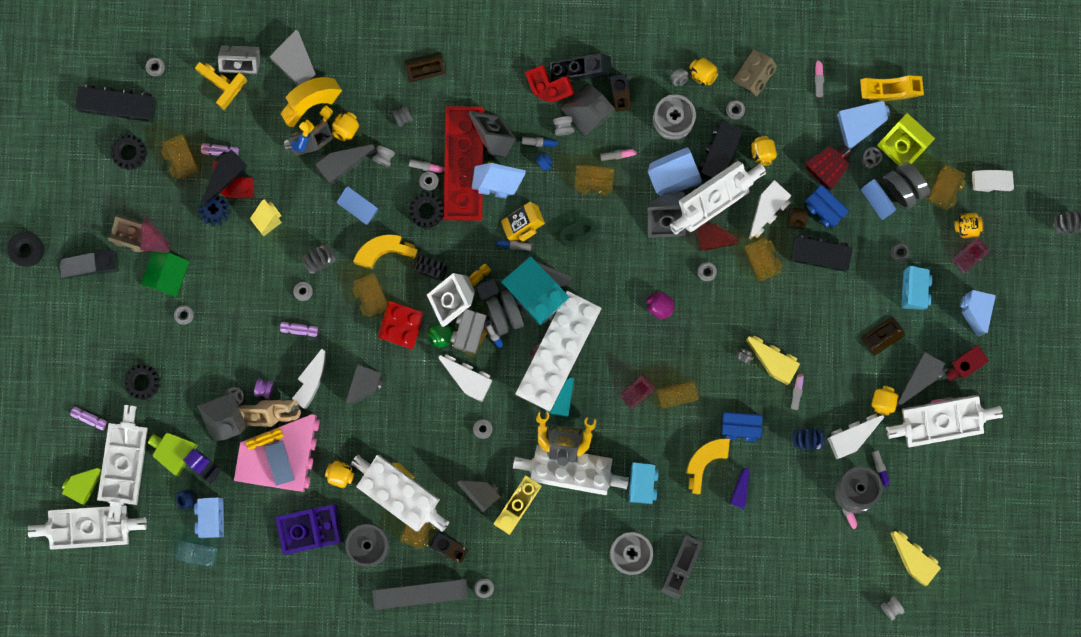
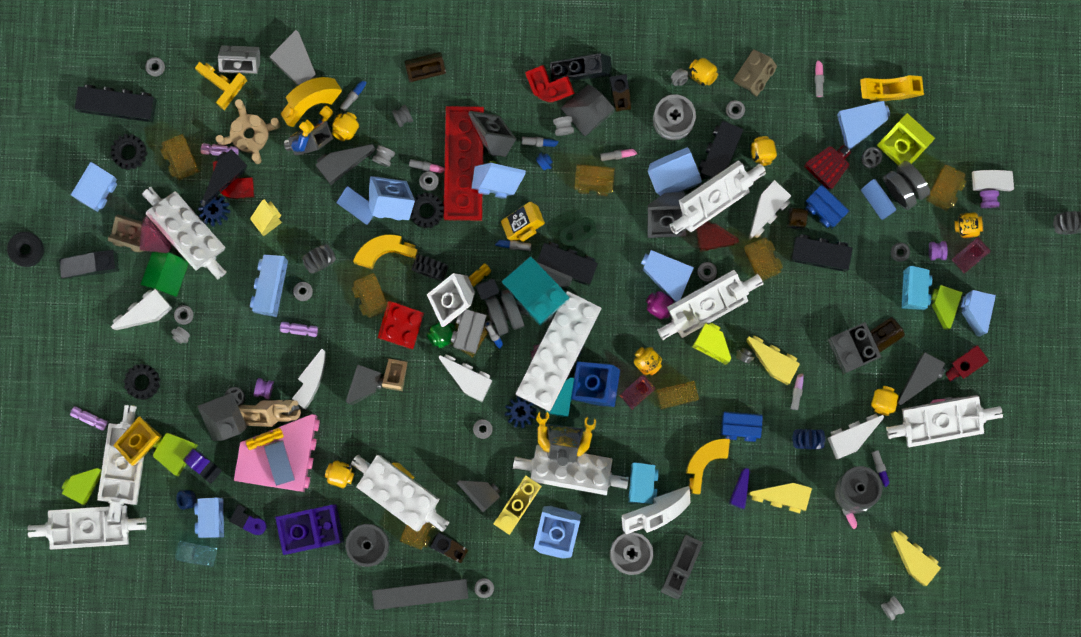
(94, 187): none -> light blue slope
(137, 441): none -> yellow slope
(148, 310): none -> white slope
(180, 335): none -> light grey plate
(185, 231): none -> white plate
(245, 122): none -> tan plate
(248, 523): none -> leg
(269, 285): none -> light blue slope
(352, 96): none -> light grey piece
(390, 198): none -> light blue slope
(395, 375): none -> tan slope
(515, 415): none -> dark blue gear
(557, 532): none -> light blue slope
(568, 263): none -> black brick
(595, 384): none -> blue slope
(647, 360): none -> yellow head
(658, 514): none -> white slope
(667, 274): none -> light blue slope
(708, 304): none -> white plate
(712, 343): none -> neon yellow slope
(789, 495): none -> light yellow slope
(854, 348): none -> dark grey slope
(938, 250): none -> medium lavender wheel
(945, 304): none -> lime slope
(989, 199): none -> medium lavender wheel

